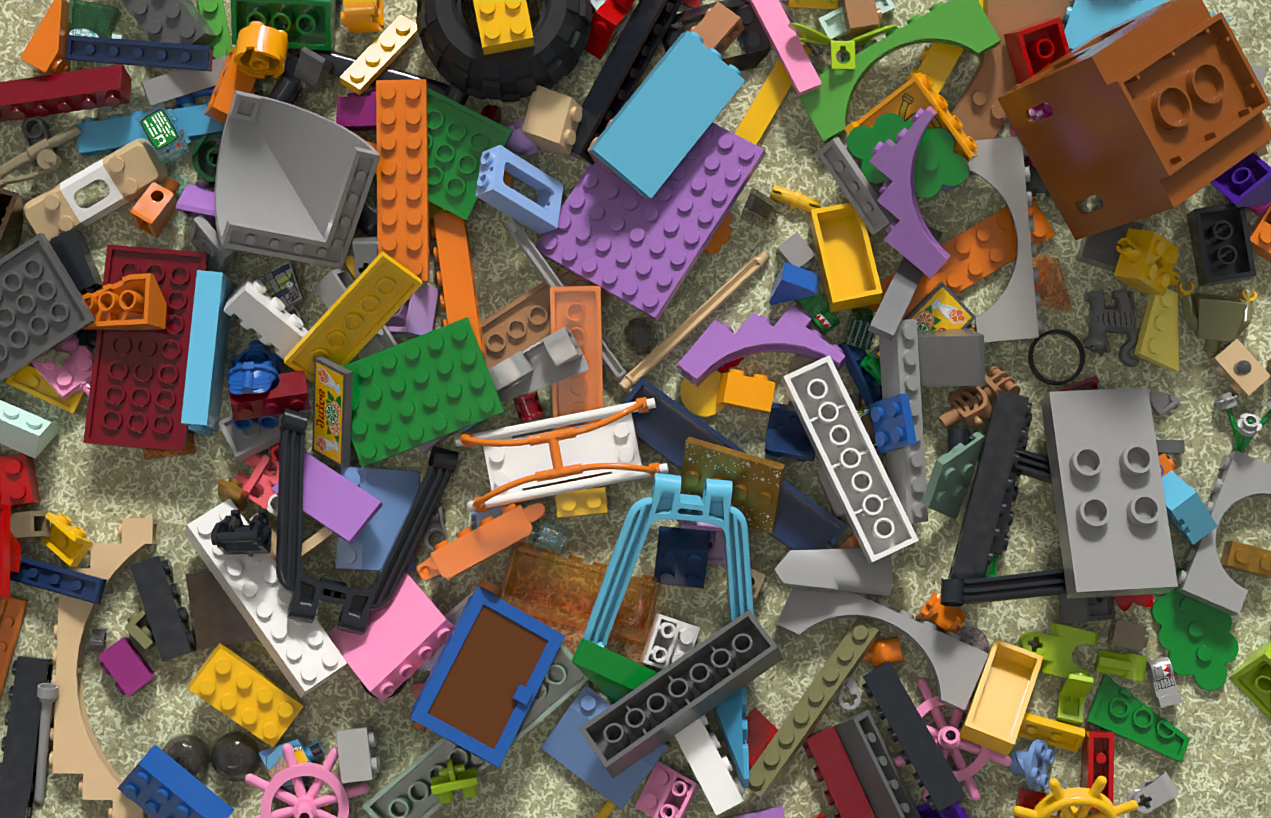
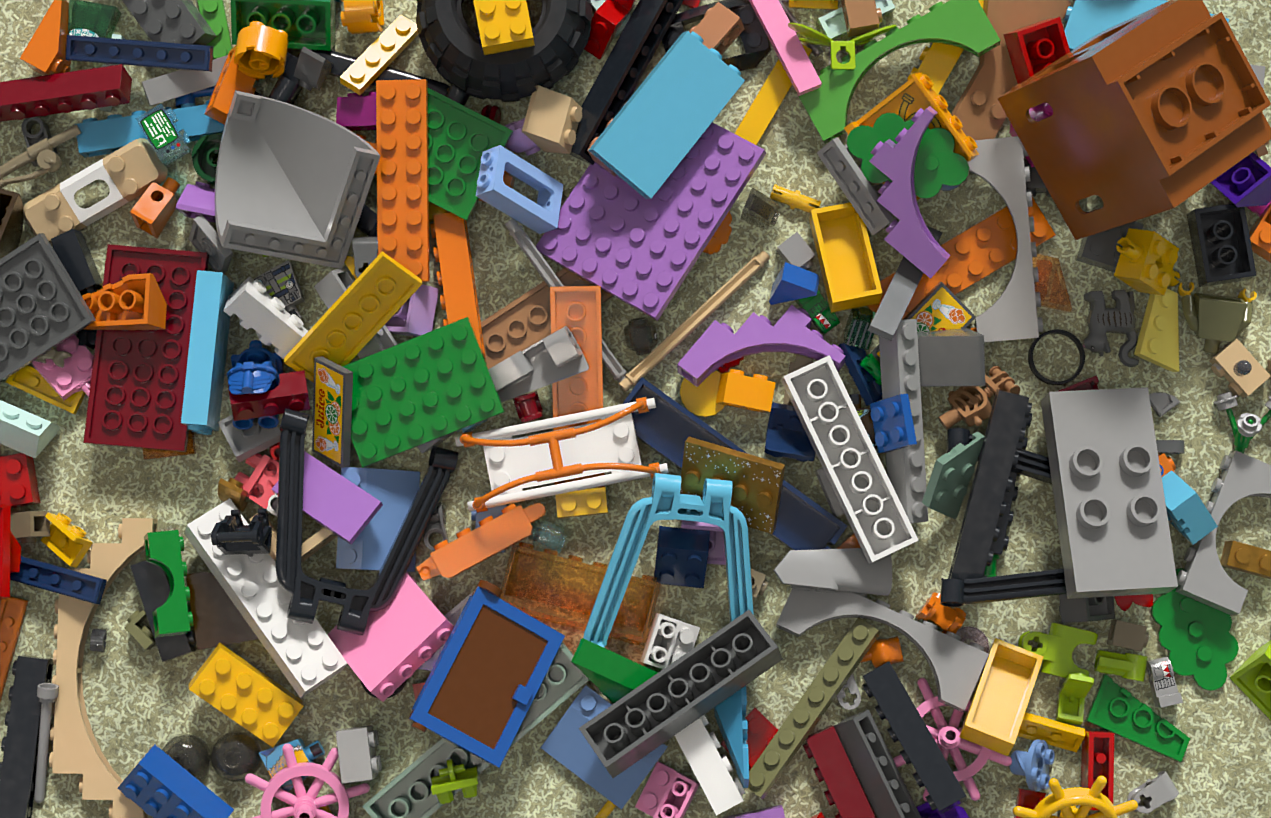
(126, 667): magenta brick -> none
(165, 551): none -> green arch

